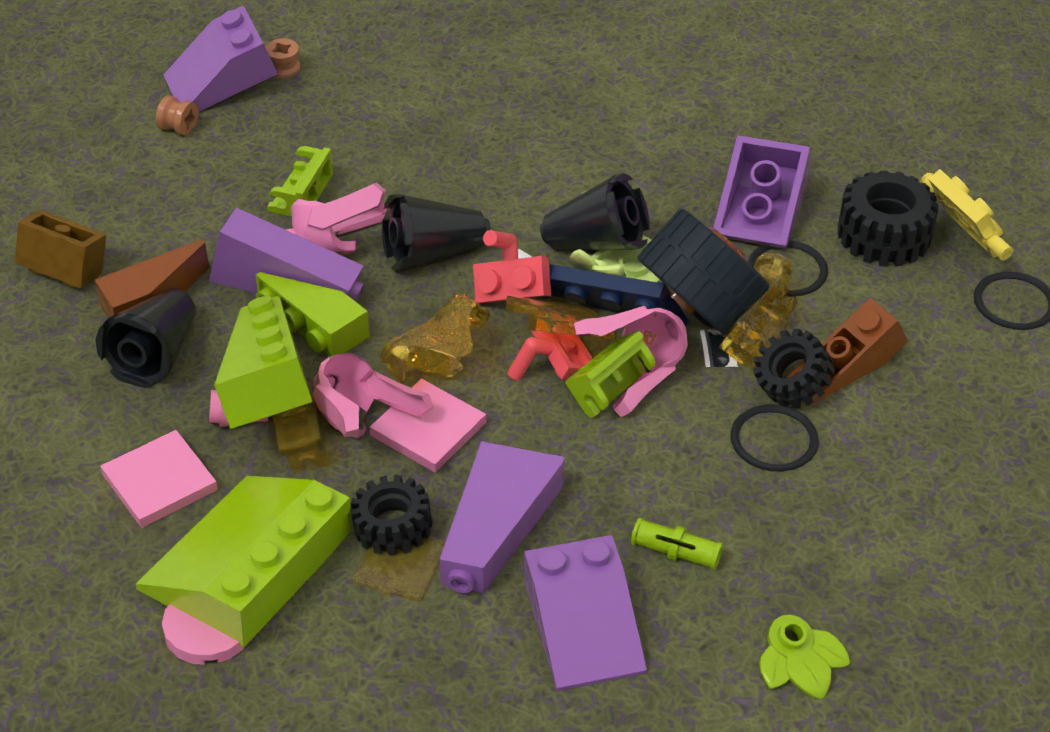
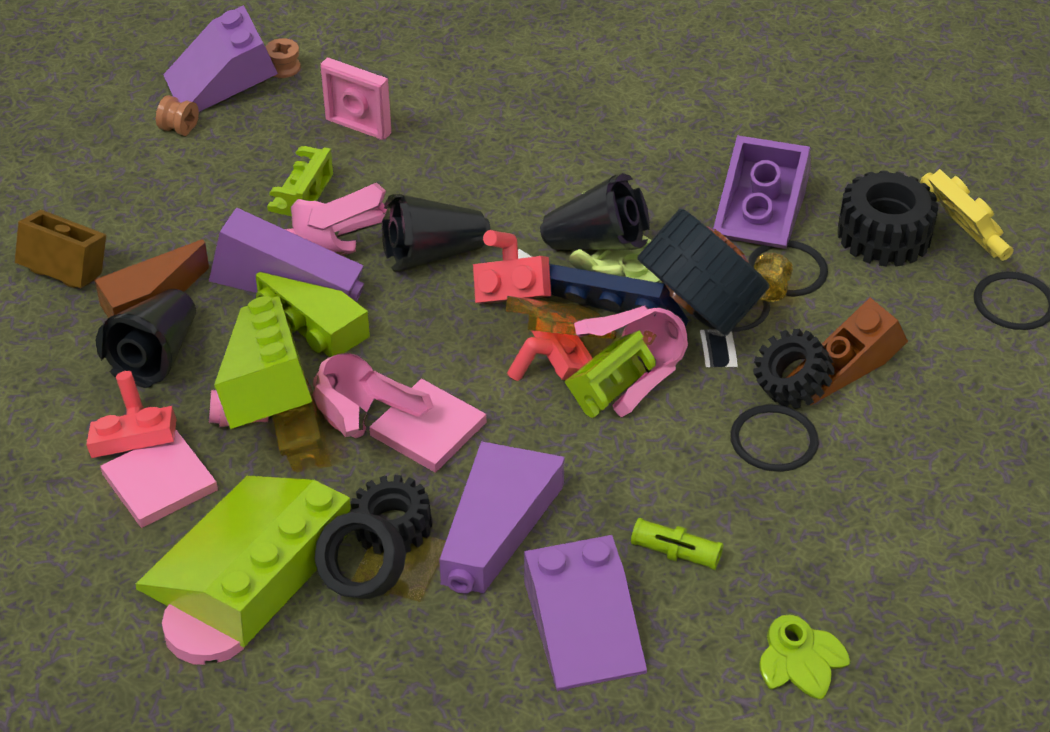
(132, 431): none -> coral plate
(327, 554): none -> black tyre
(356, 98): none -> bright pink tile
(438, 343): clear yellow piece -> none
(757, 325): clear yellow hinge -> none

